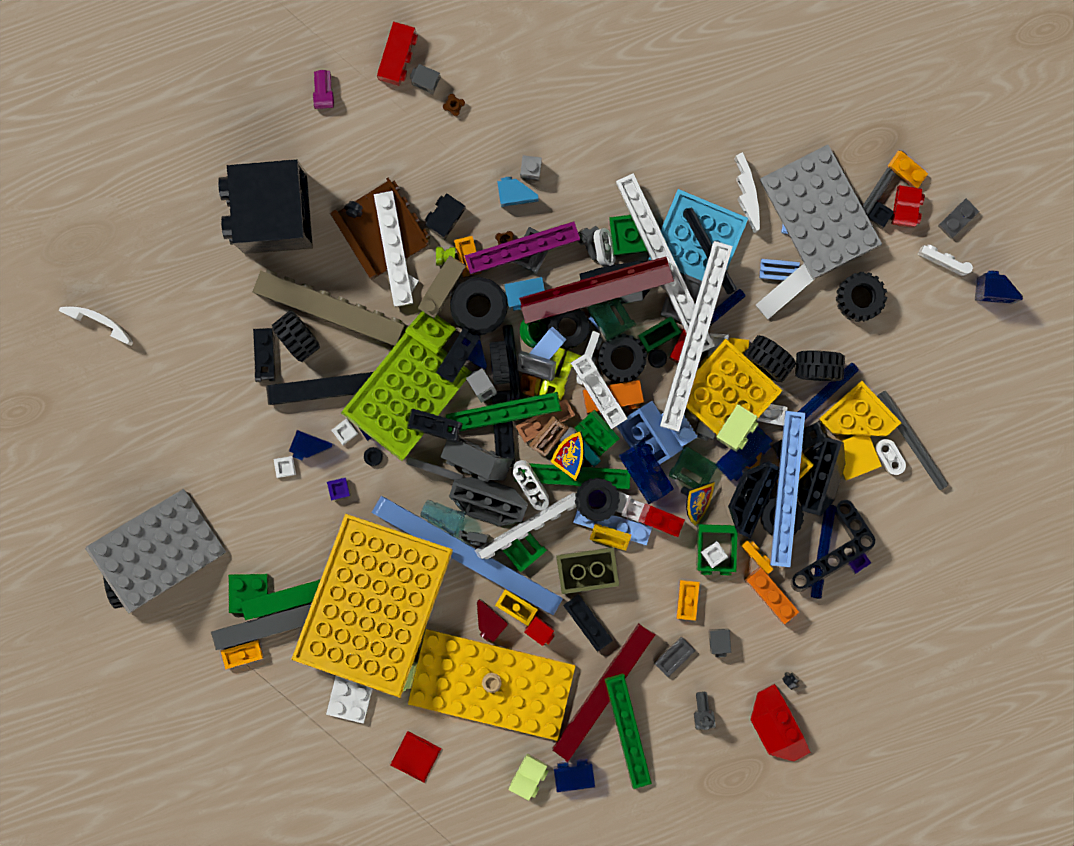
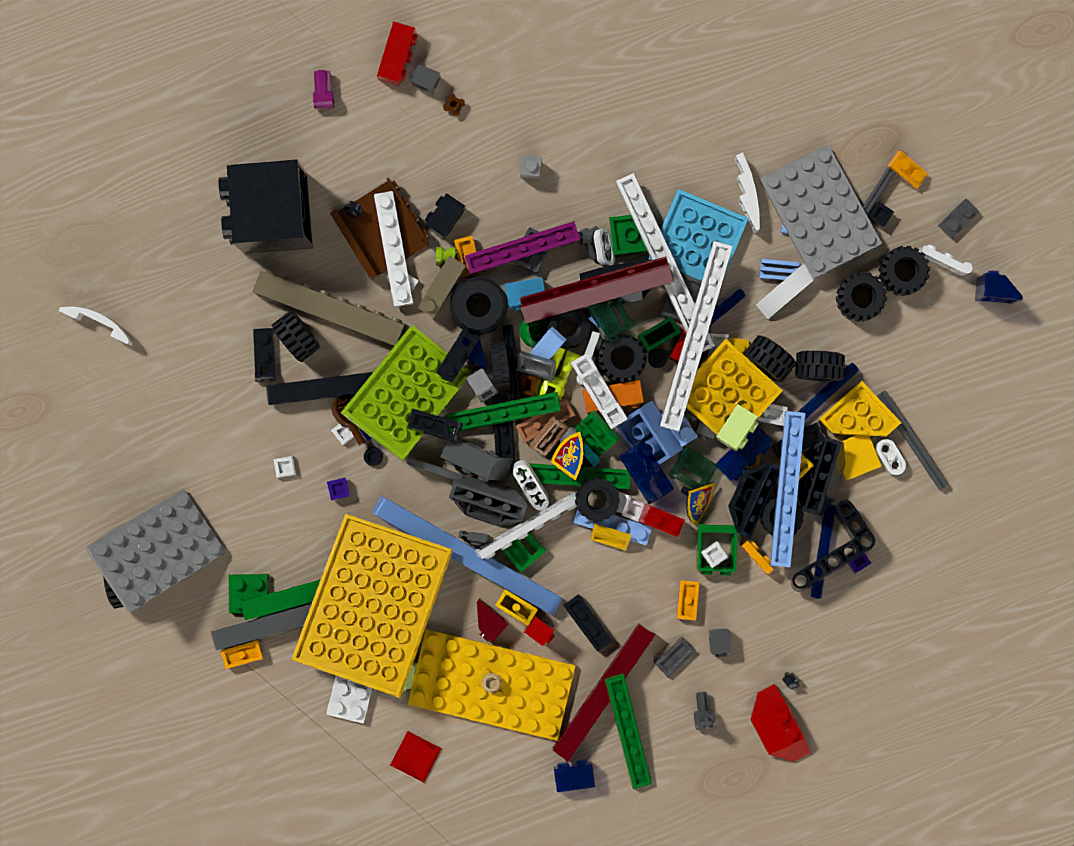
(308, 446): clear blue slope -> none
(337, 407): none -> reddish brown piece
(430, 331): lime tile -> none
(443, 516): clear light blue plant -> none
(501, 237): reddish brown plate -> none
(514, 192): dark azure slope -> none
(528, 777): yellowish green brick -> none
(587, 570): olive brick -> none
(597, 499): dark purple plate -> none
(706, 245): black axle -> none
(771, 595): orange brick -> none
(907, 206): red brick -> none
(918, 263): none -> black tyre

